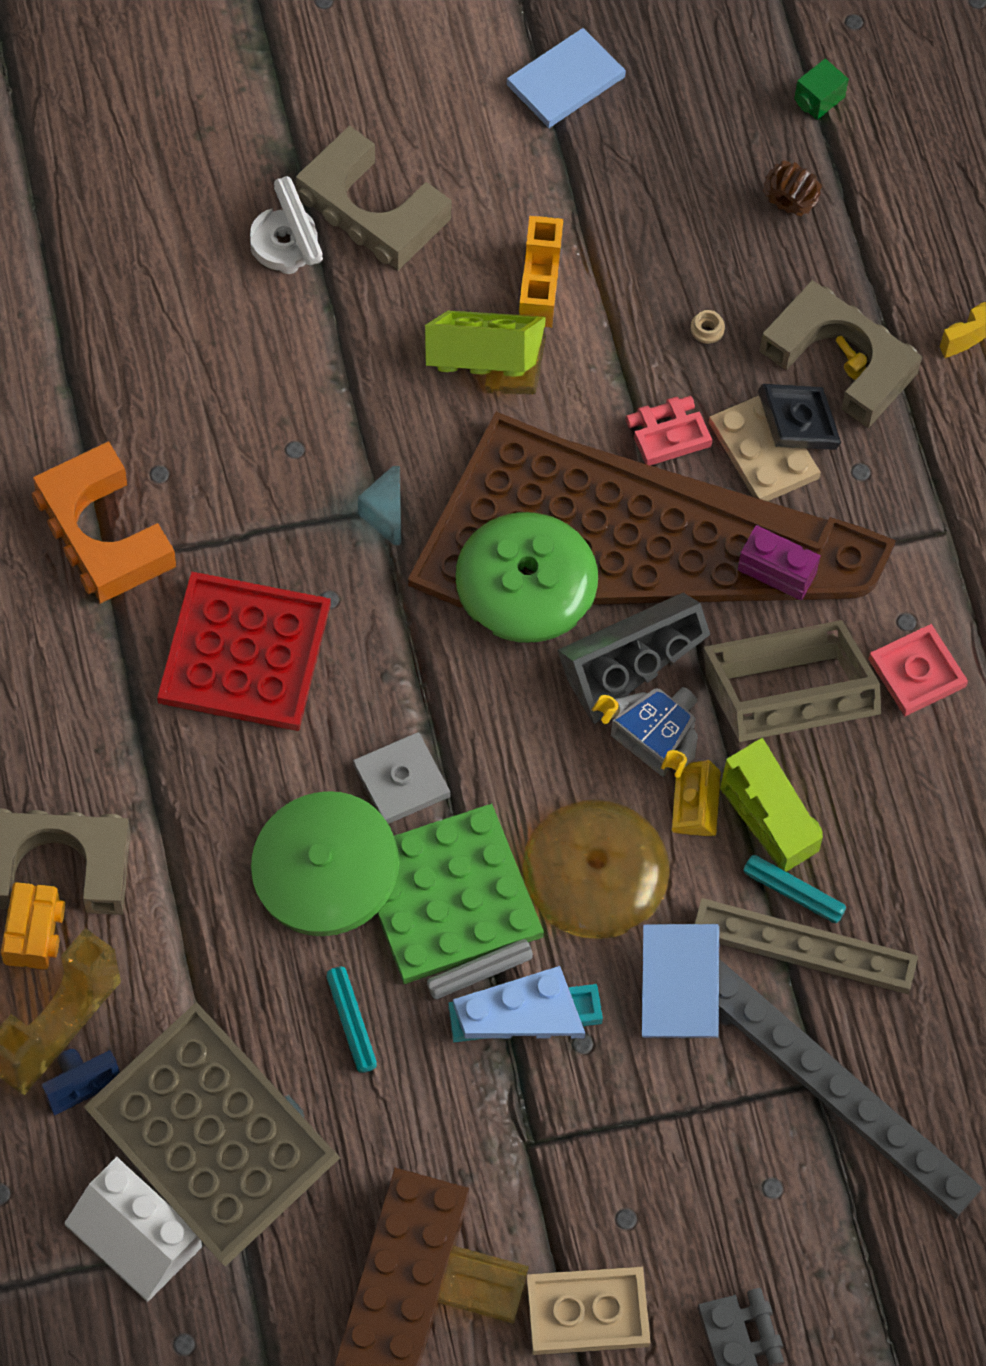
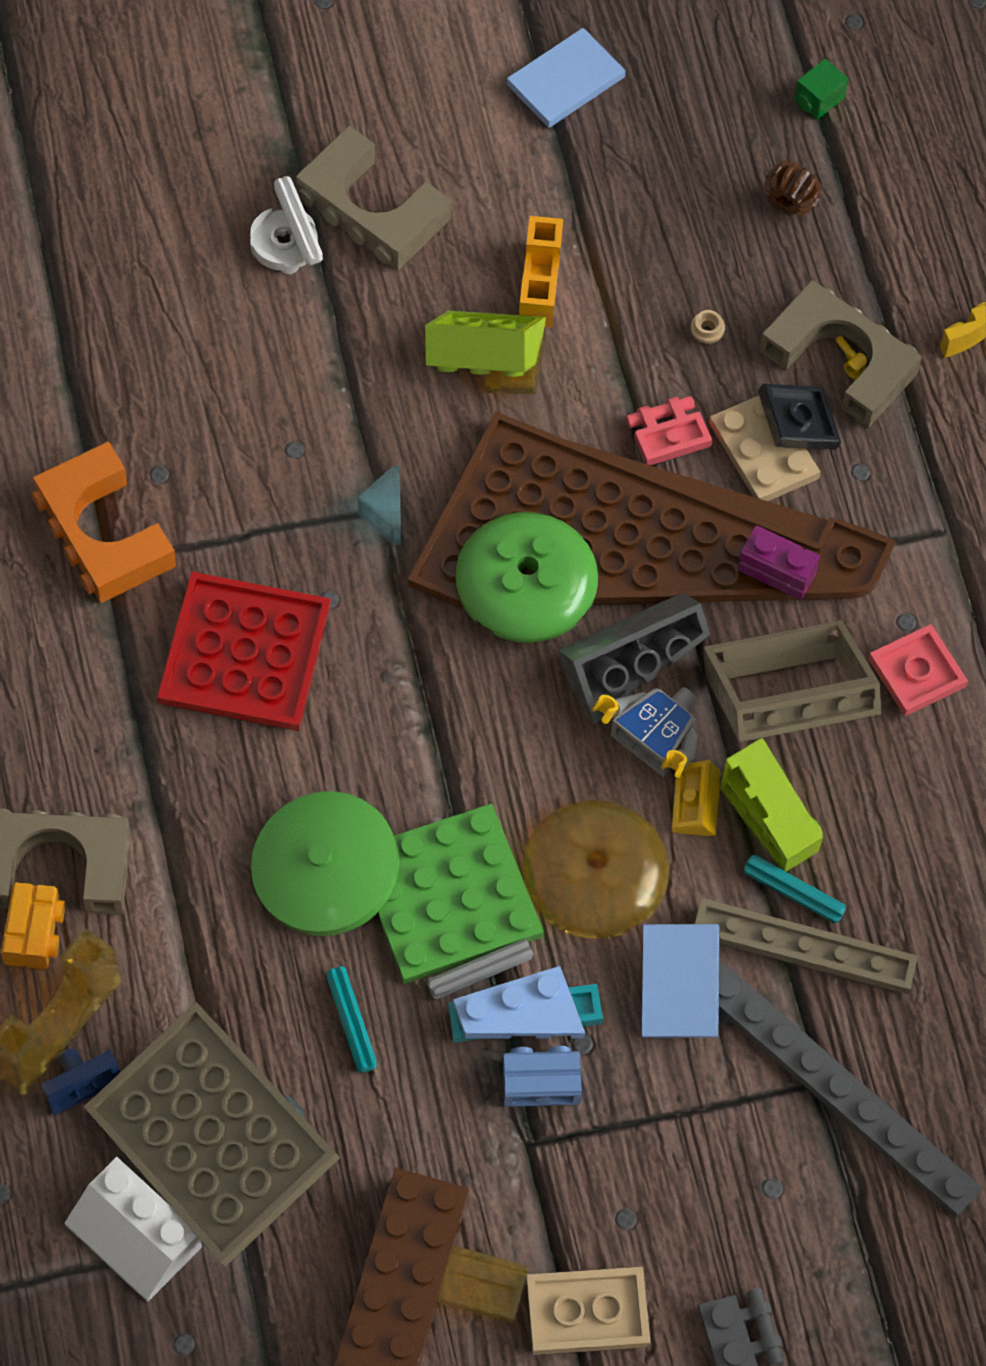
(401, 778): light grey plate -> none
(541, 1077): none -> medium blue brick

